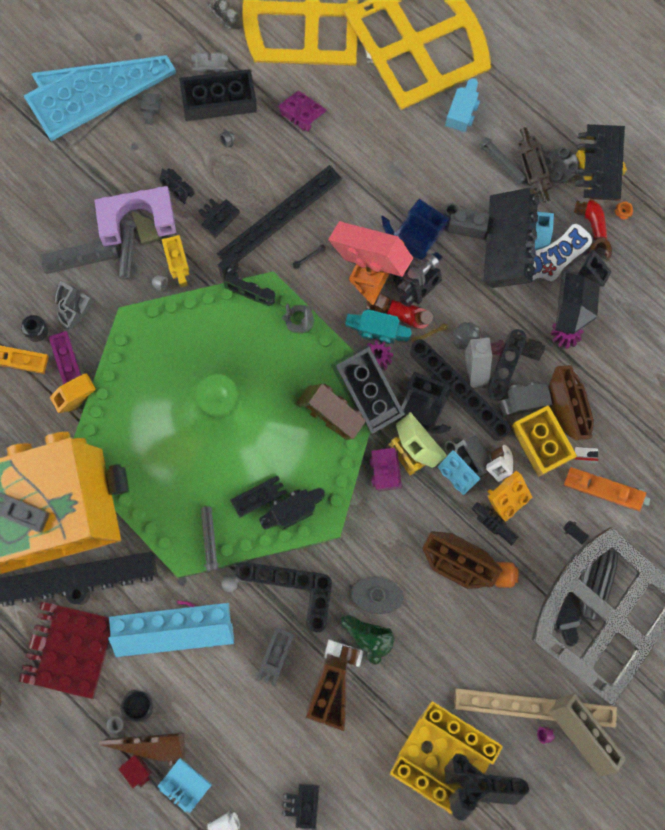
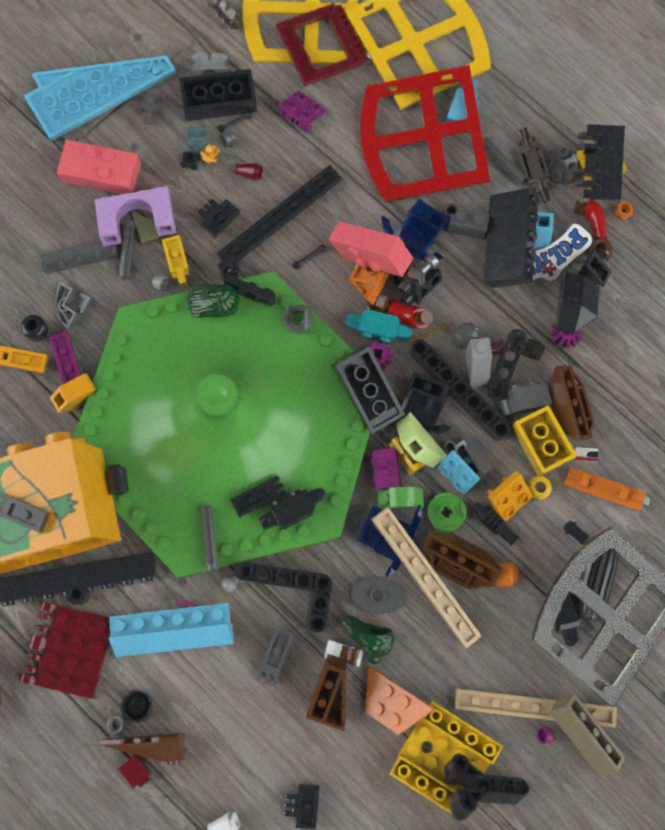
(98, 167): none -> coral brick
(179, 190): black hinge -> none
(184, 785): medium azure hinge -> none
(189, 155): none -> black plate
(197, 138): none -> clear light blue slope
(210, 153): none -> light orange plate
(212, 300): none -> dark green hair
(248, 115): none -> black hinge
(249, 170): none -> dark red cone
(332, 410): reddish brown wedge -> none
(344, 33): none -> dark red hinge
(373, 540): none -> clear blue piece
(392, 703): none -> orange wing
(401, 498): none -> bright green brick
(426, 577): none -> tan plate
(431, 133): none -> red window
(452, 503): none -> bright green plate
(500, 460): white leg -> none
(536, 495): none -> yellow piece

